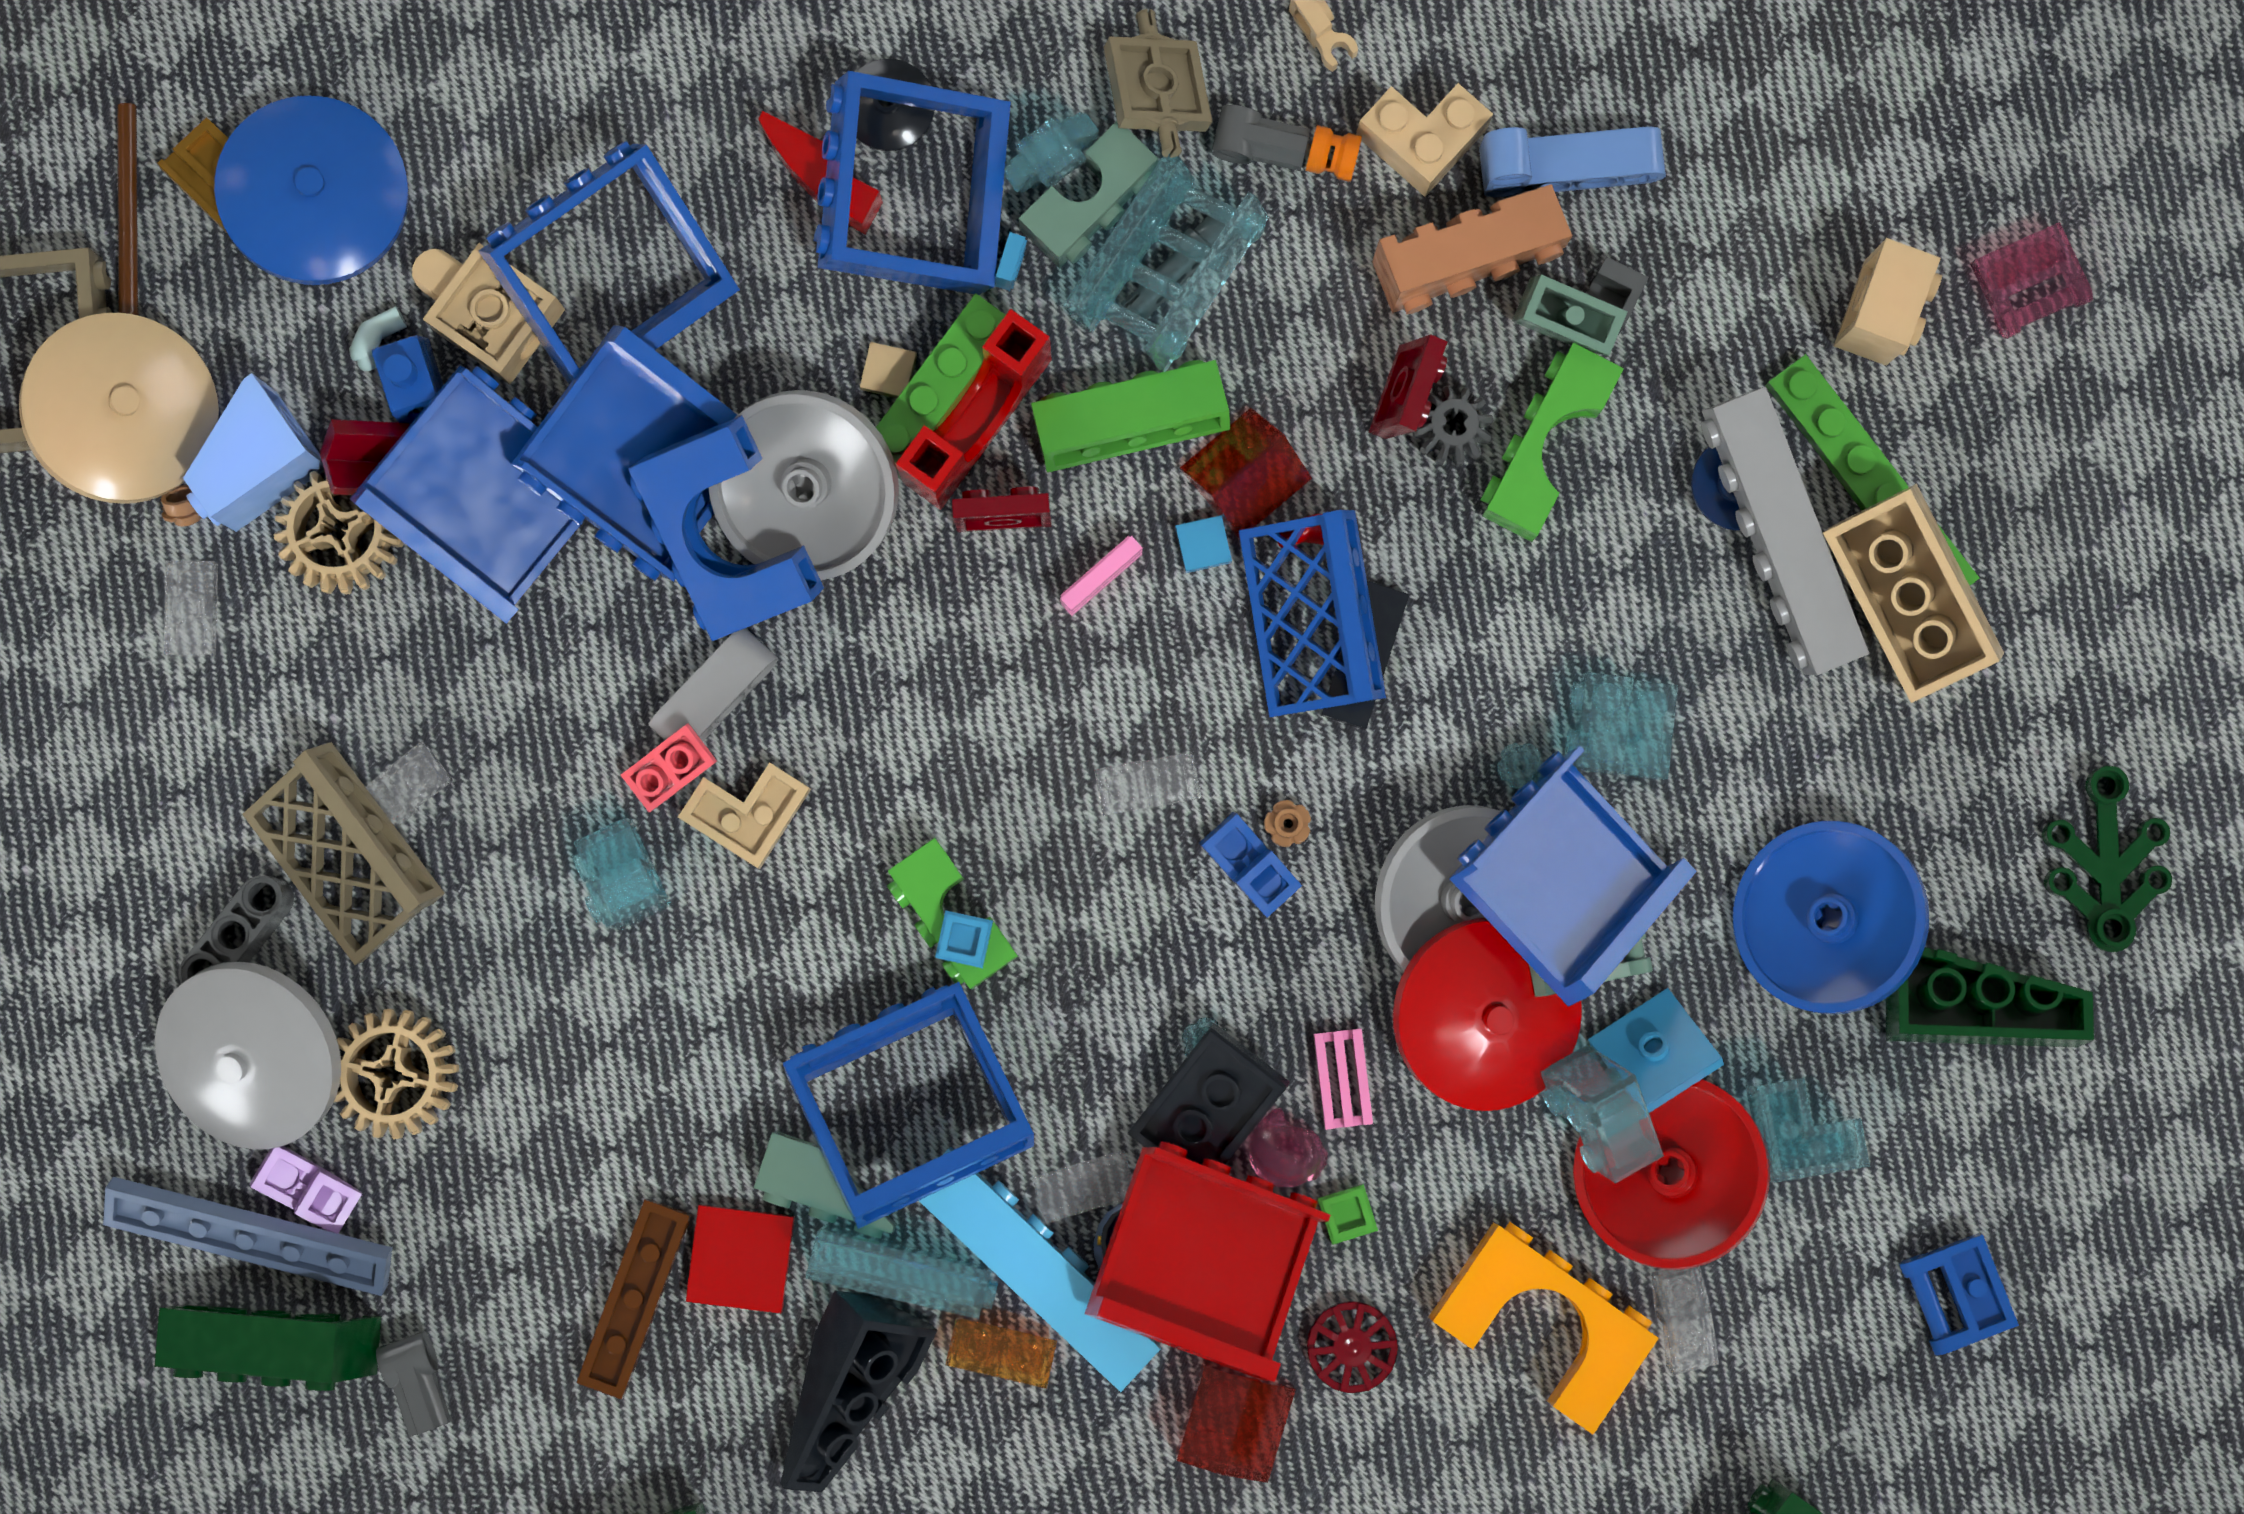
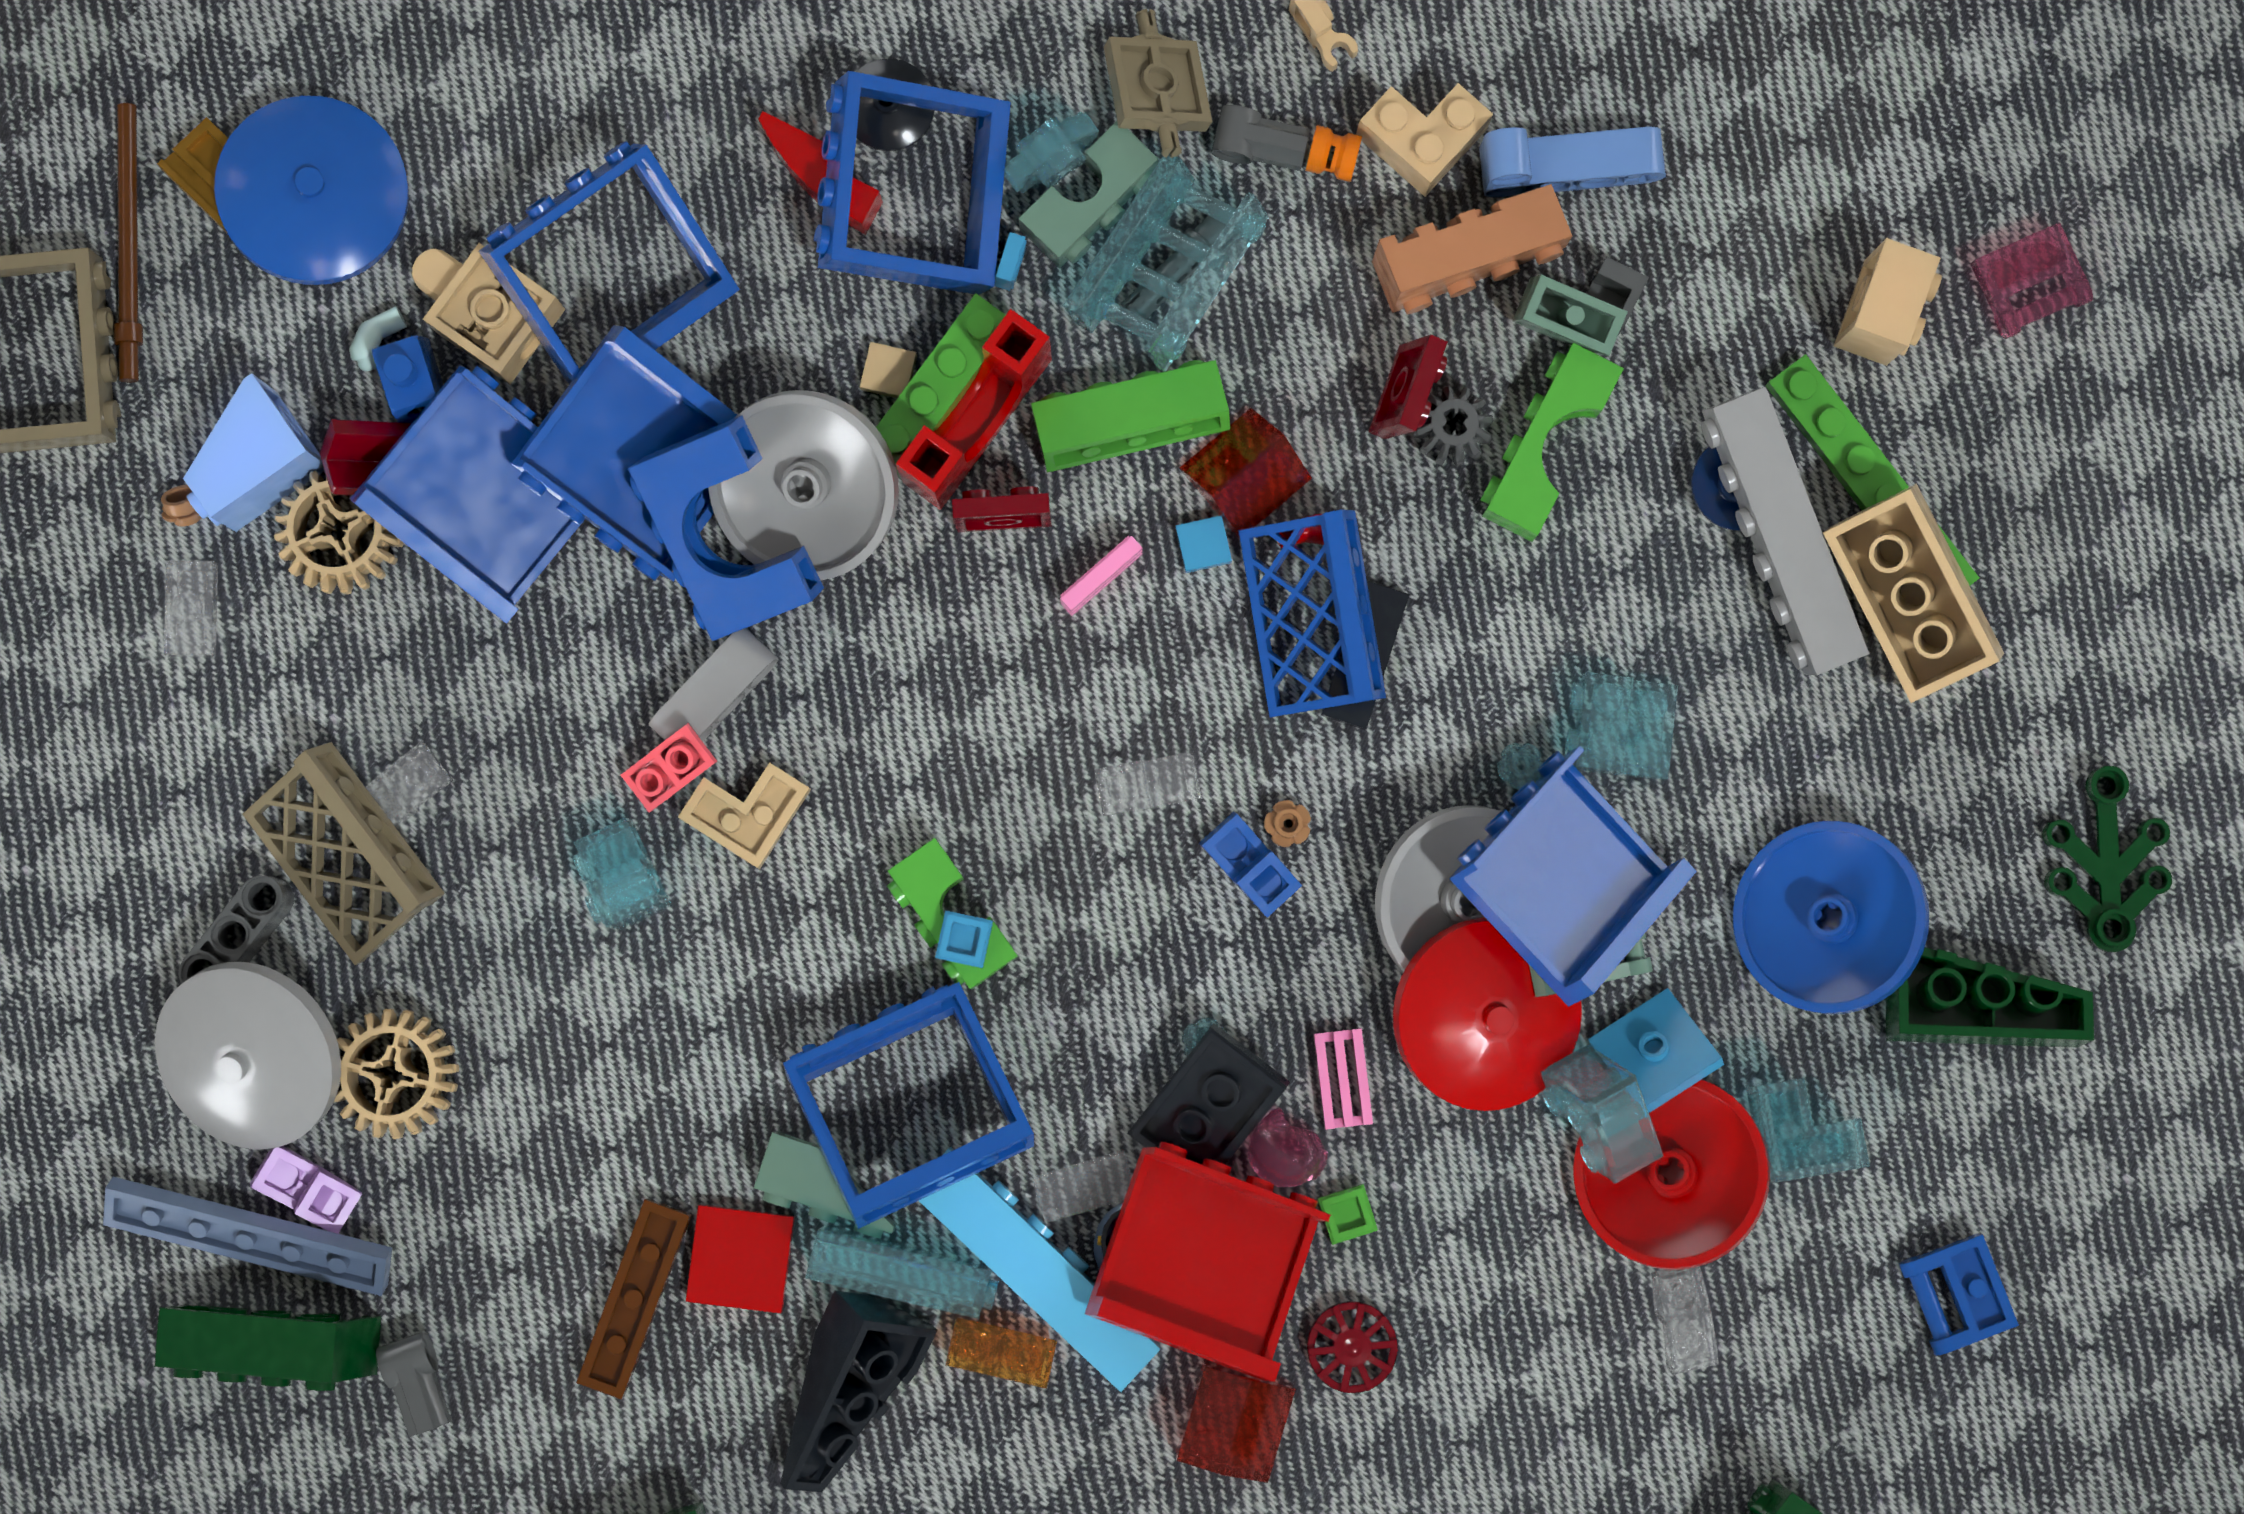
(117, 407): tan dish -> none
(1611, 1341): light orange arch -> none

